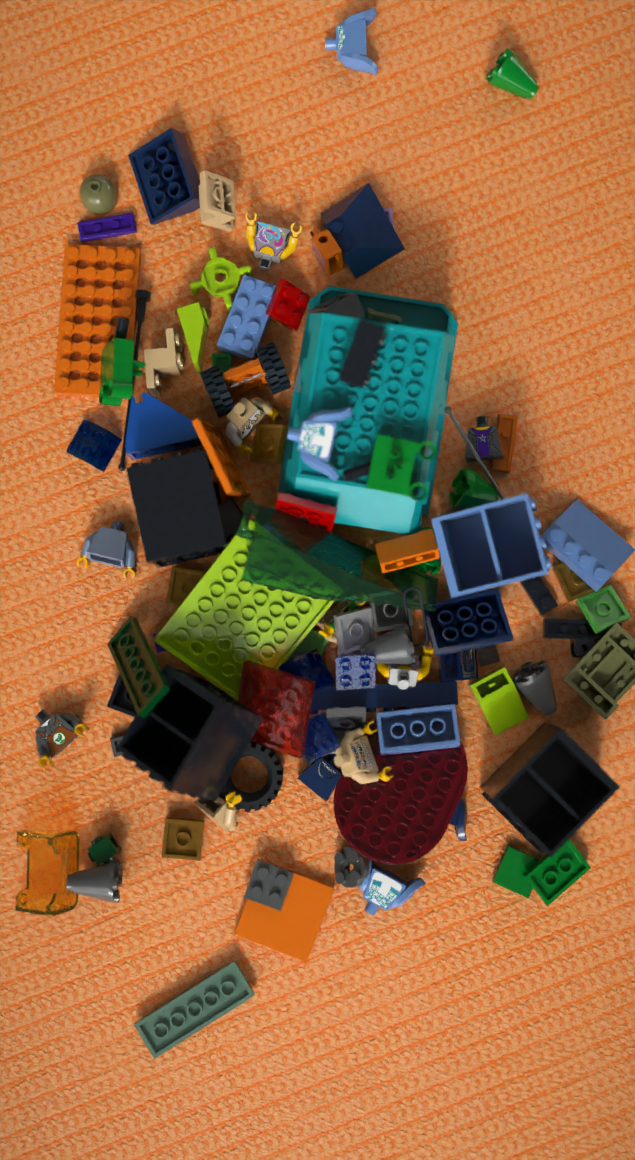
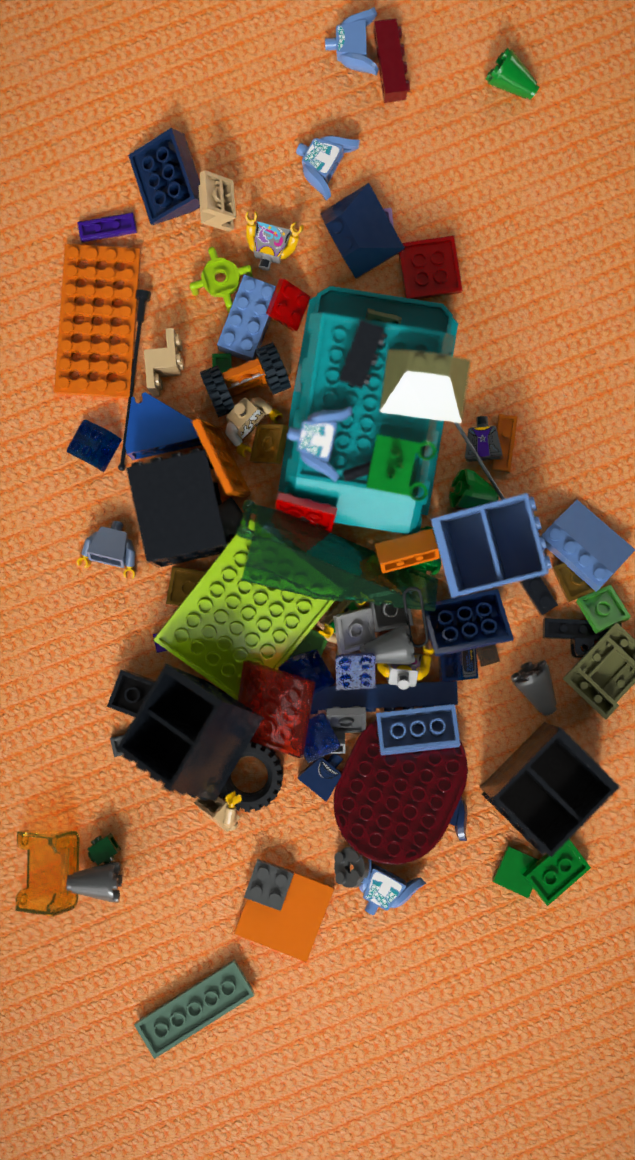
(56, 734): torso -> none
(98, 194): olive cylinder -> none
(118, 367): green piece -> none
(138, 667): dark green plate -> none
(183, 839): pearl gold plate -> none
(194, 323): lime slope -> none
(323, 158): none -> medium blue torso
(327, 251): orange torso -> none
(342, 305): dark grey slope -> none
(357, 757): tan torso -> none
(390, 60): none -> dark red brick
(425, 385): none -> slope
(430, 268): none -> red plate
(498, 700): lime slope -> none

